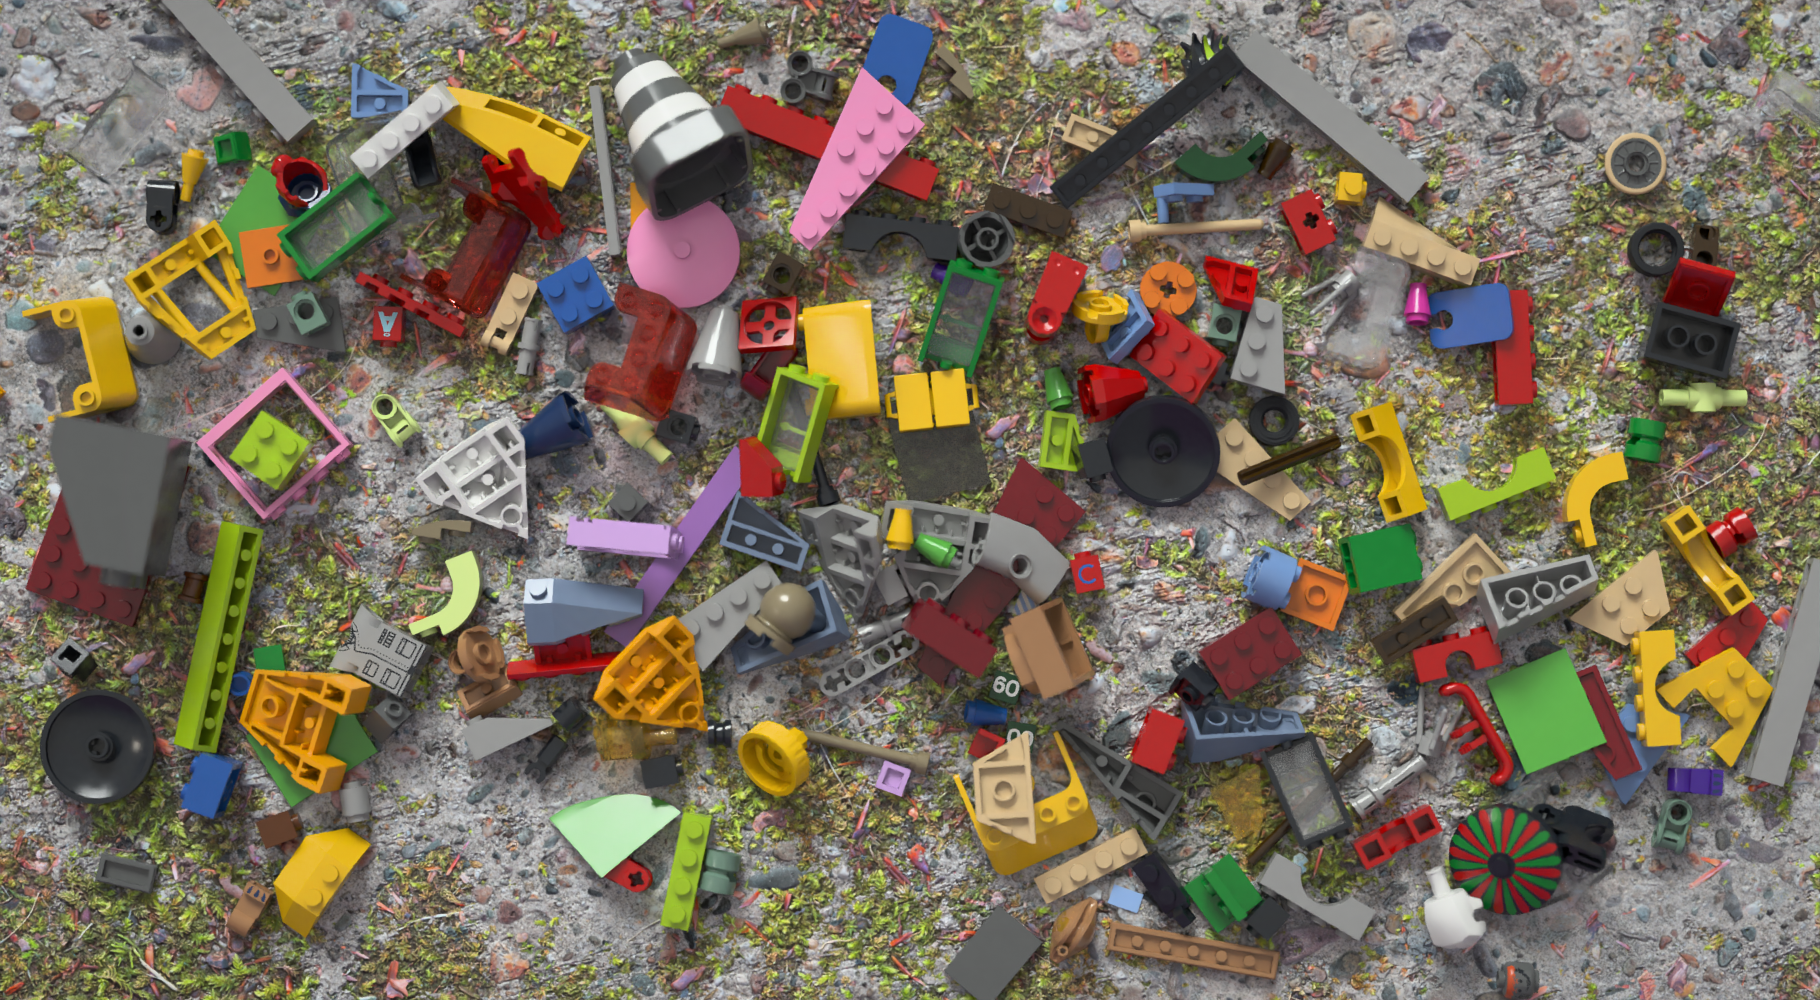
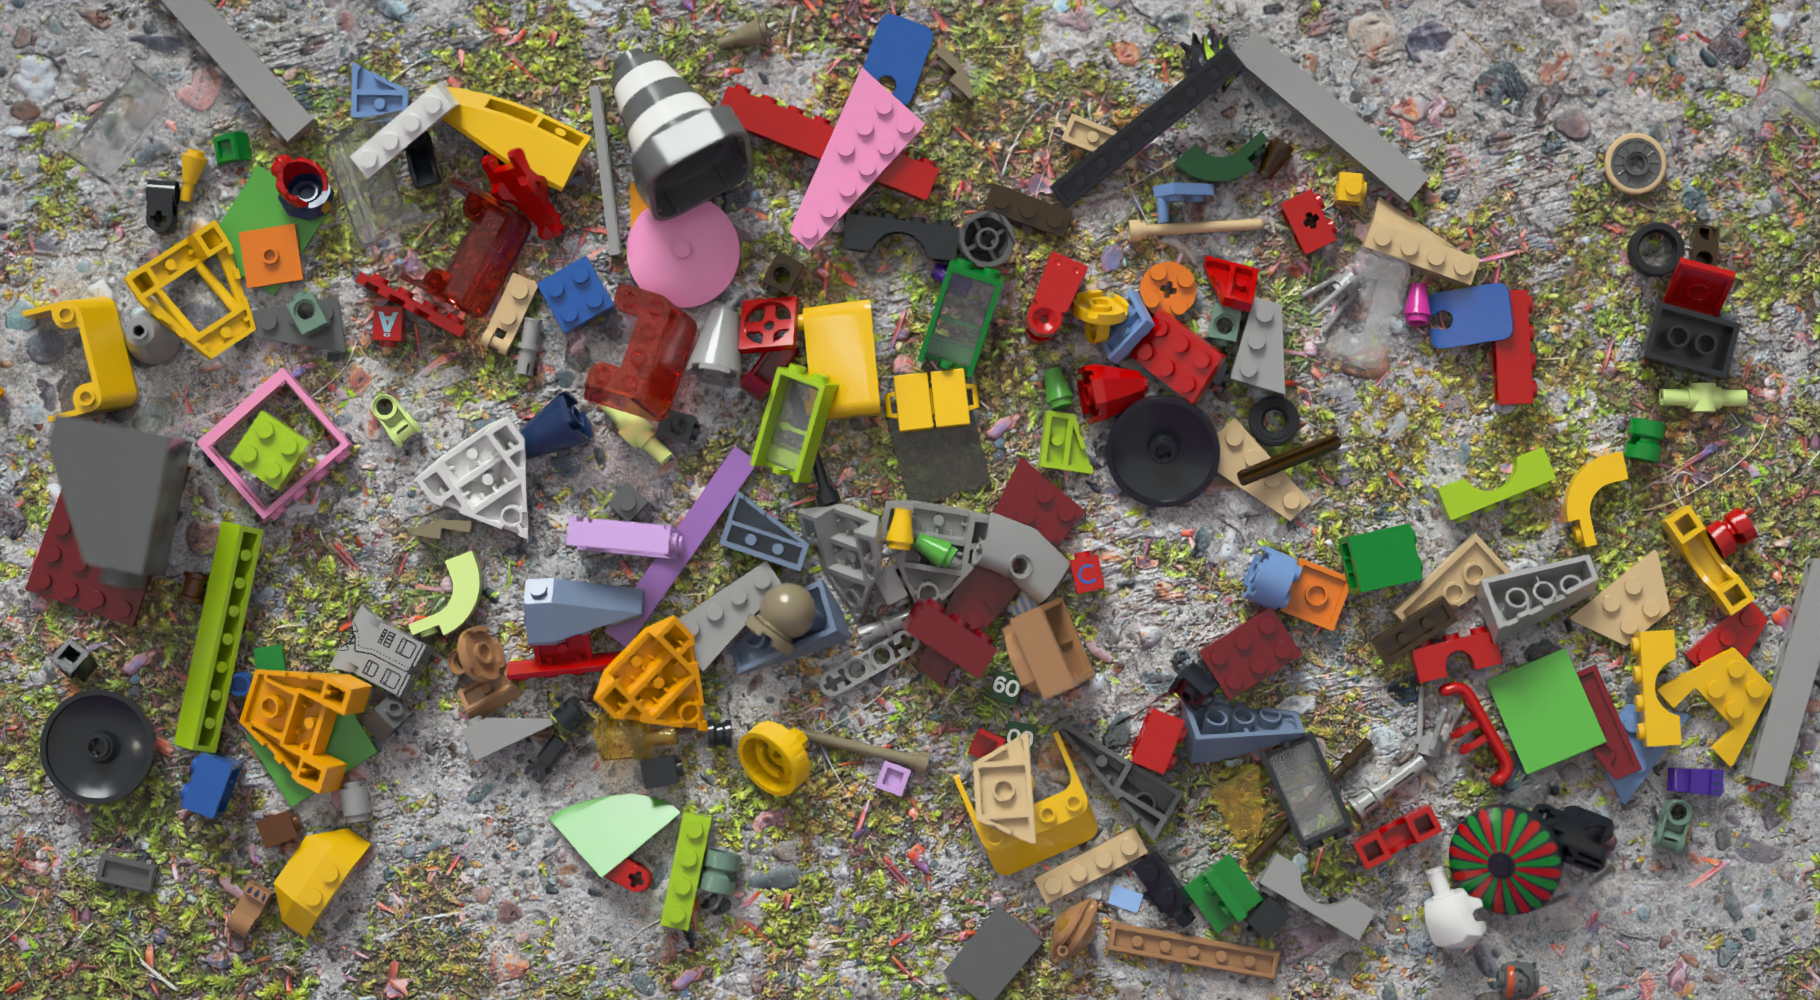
(335, 227): door -> none
(759, 470): red slope -> none
(809, 81): dark grey piece -> none
(984, 713): blue cone -> none
(1092, 460): black brick -> none
(1401, 489): yellow arch -> none

